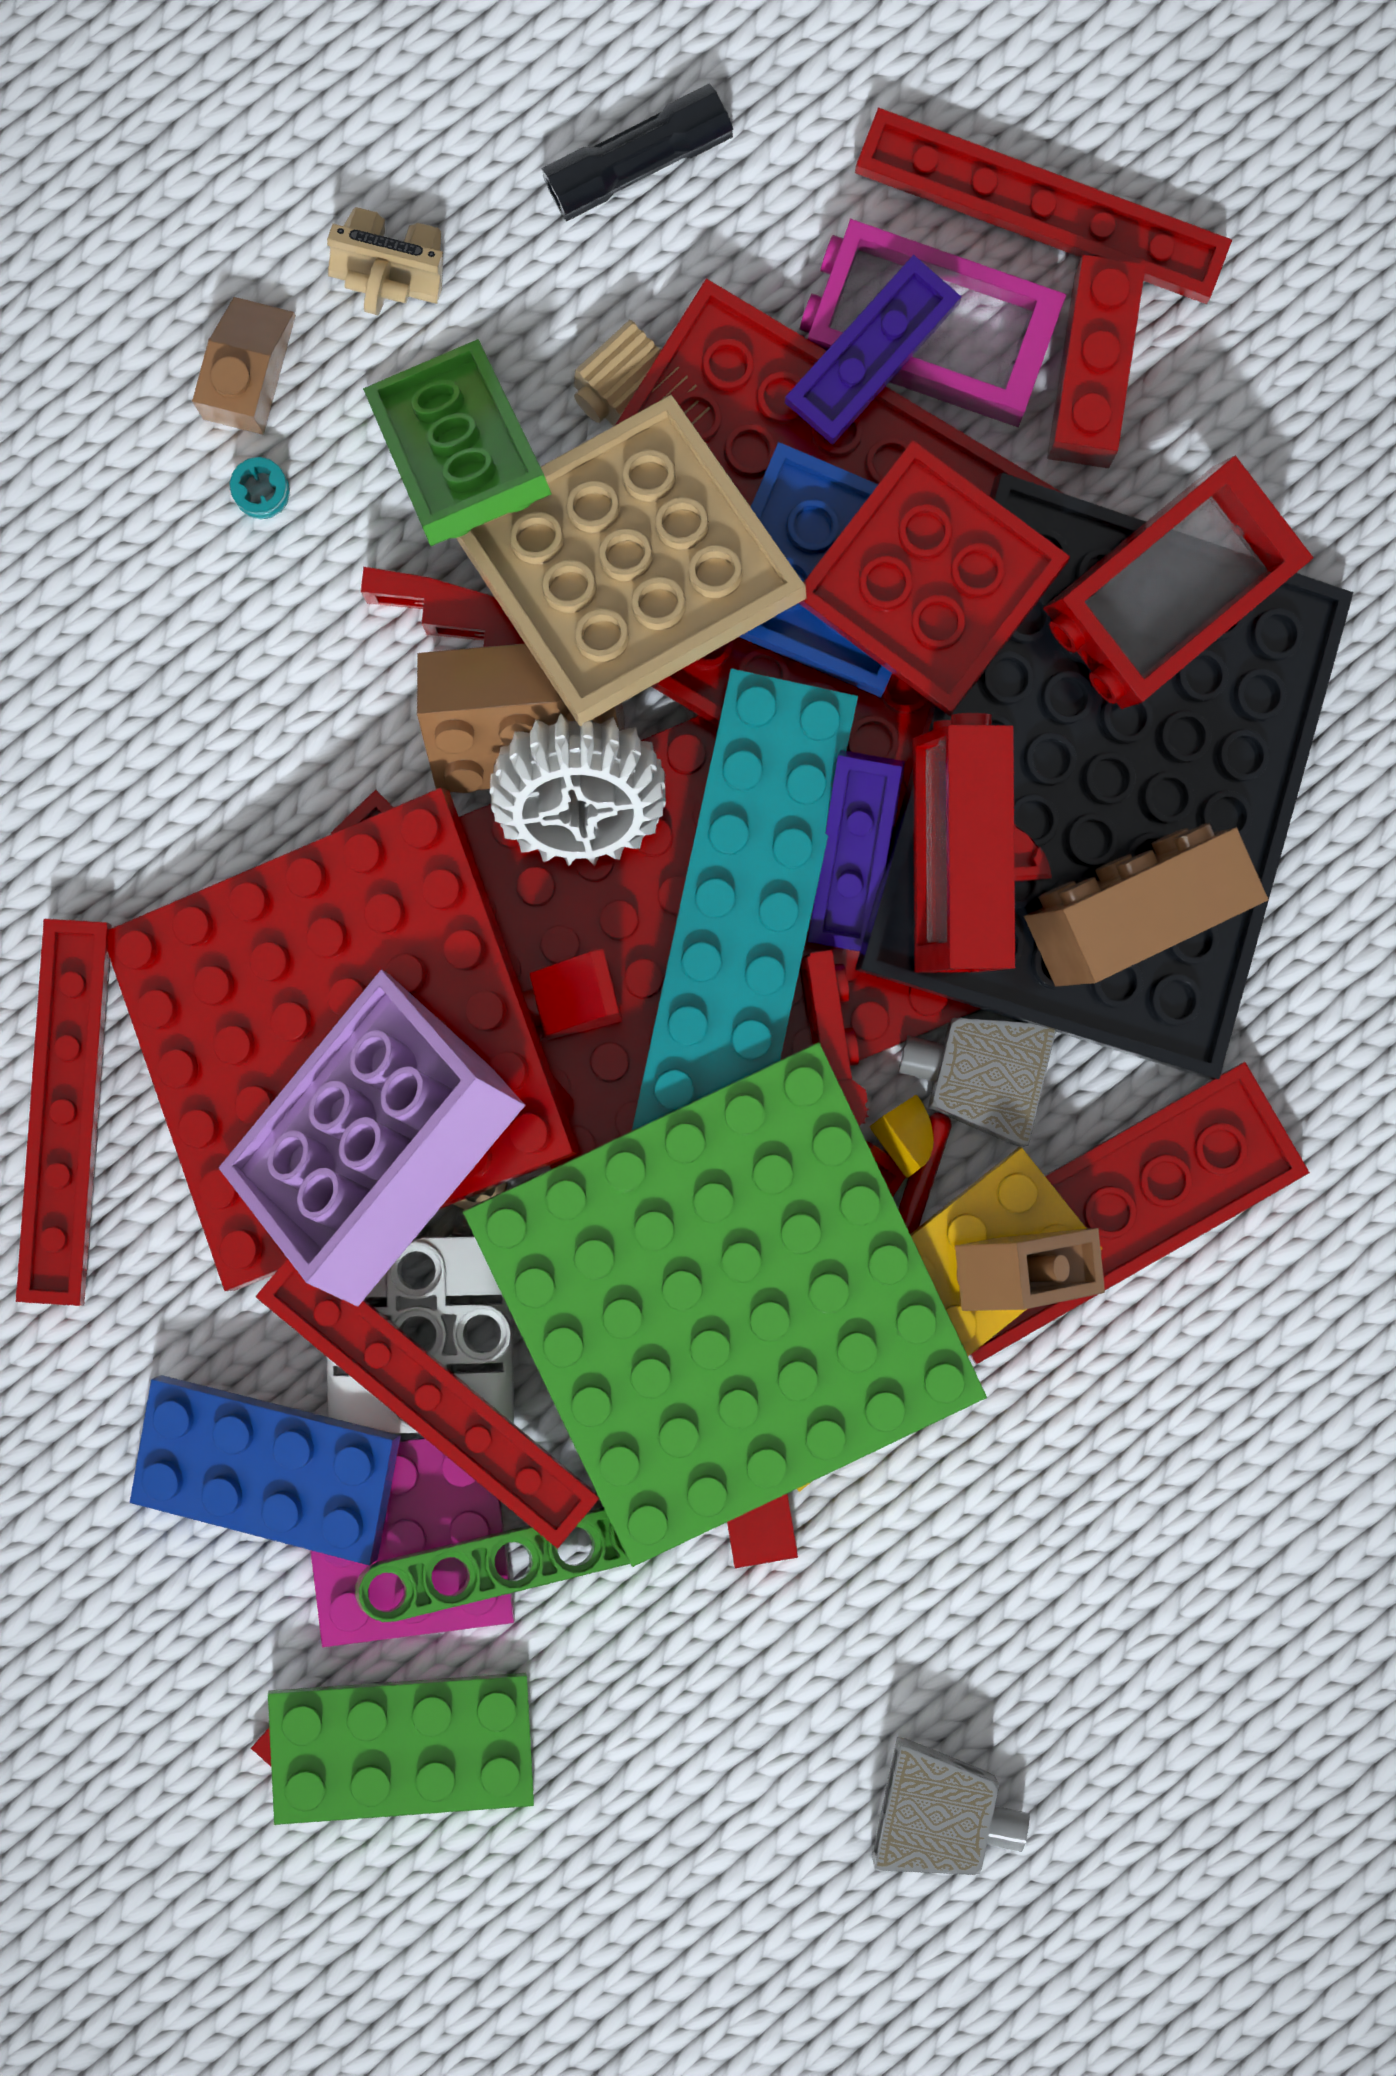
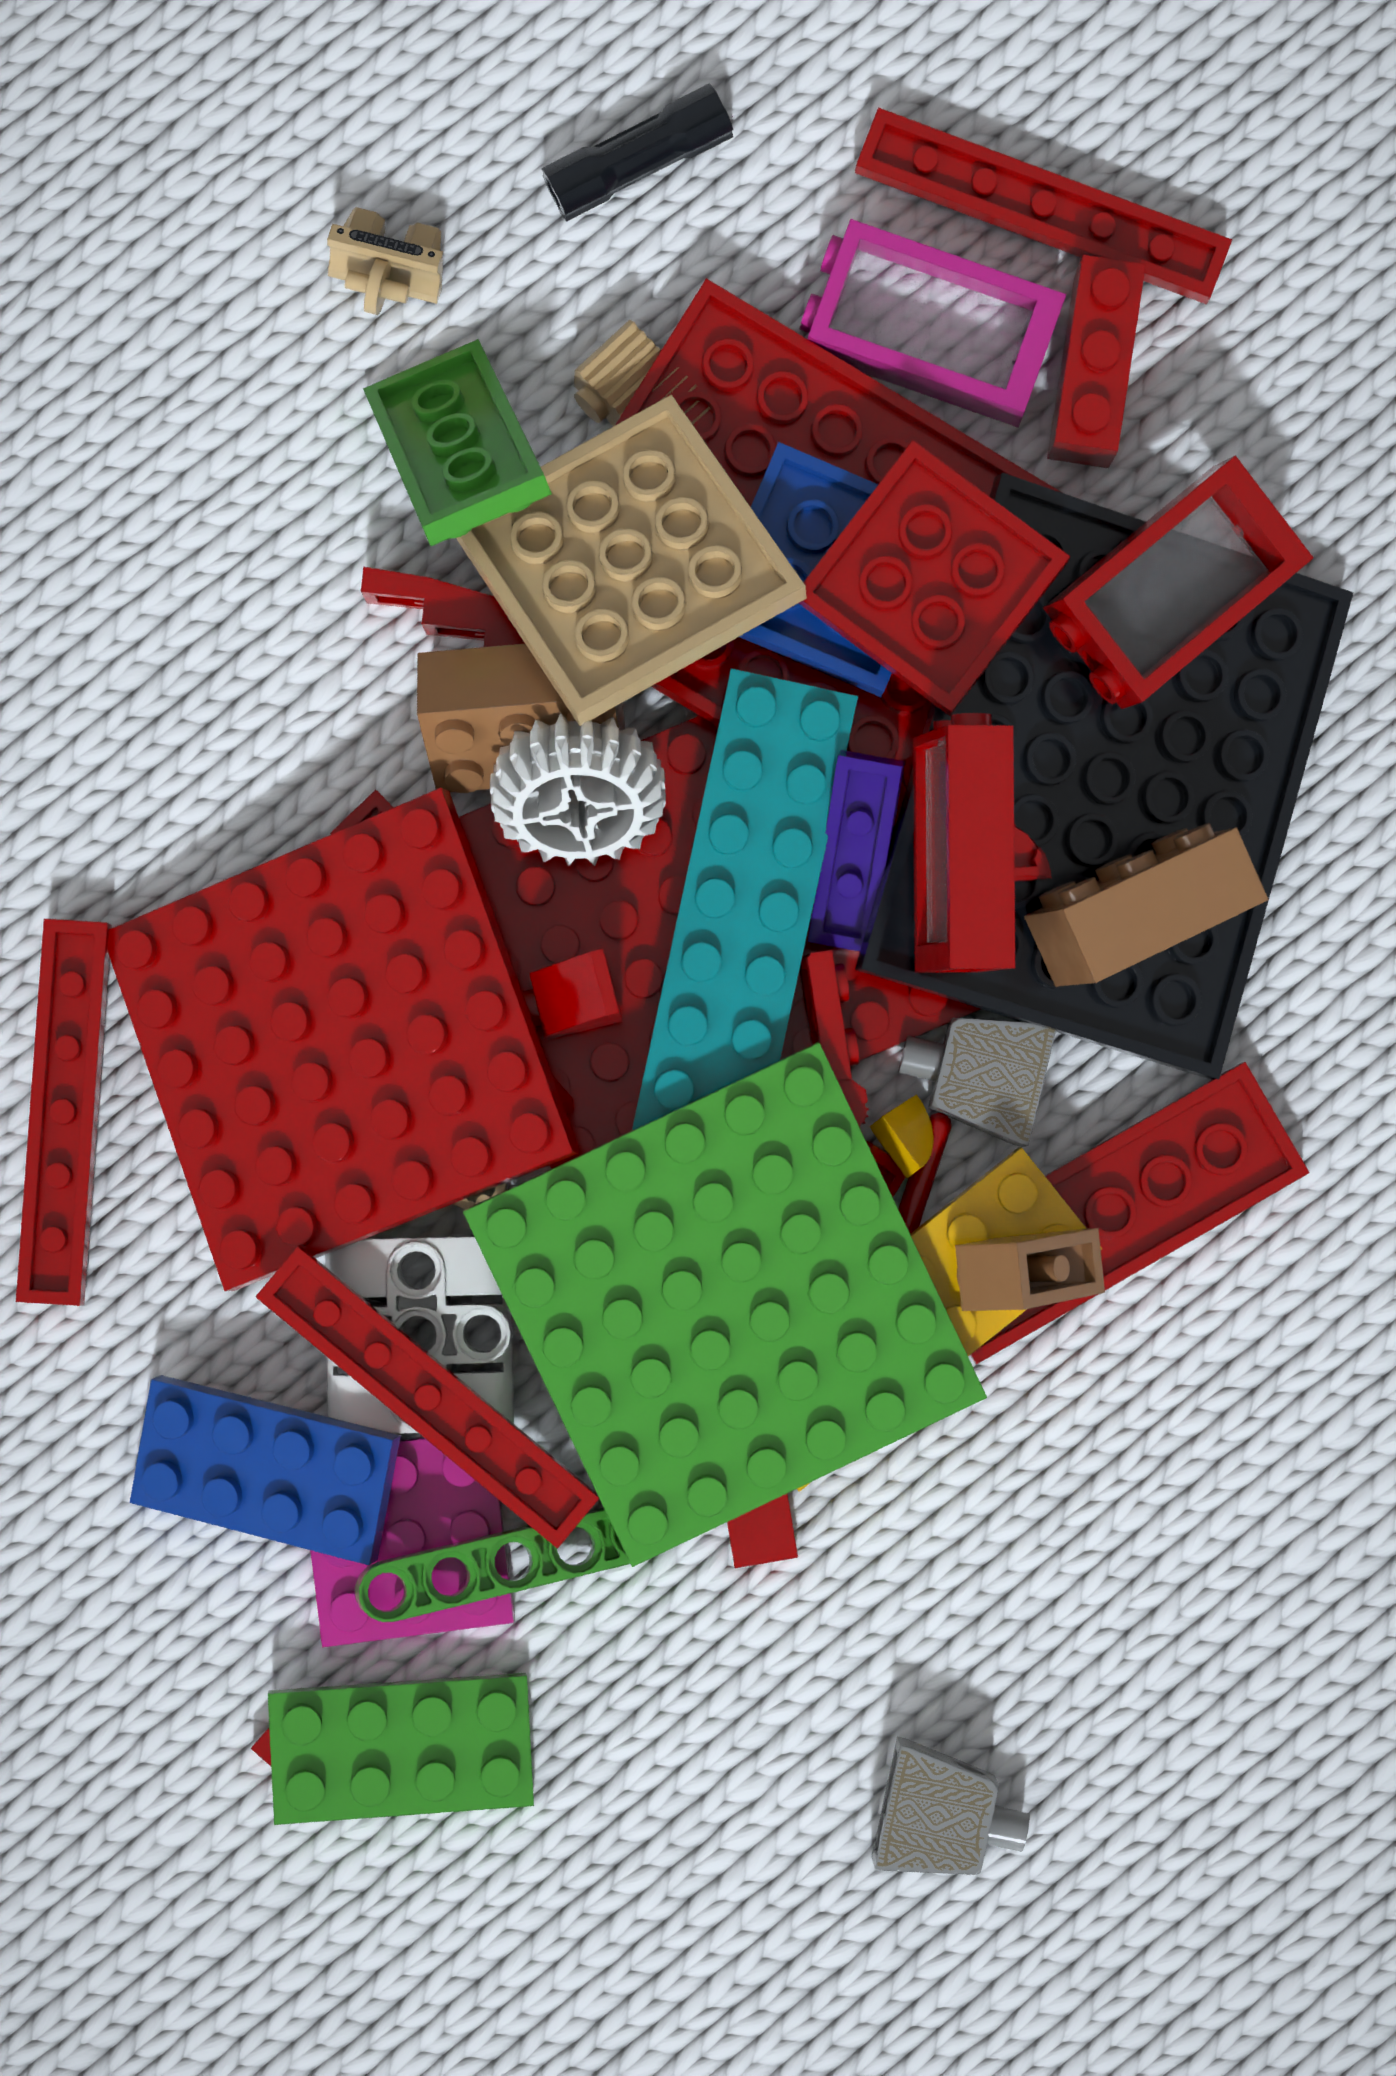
(242, 496): teal bush -> none
(243, 365): medium nougat slope -> none
(369, 1140): lavender slope -> none
(872, 349): dark purple plate -> none

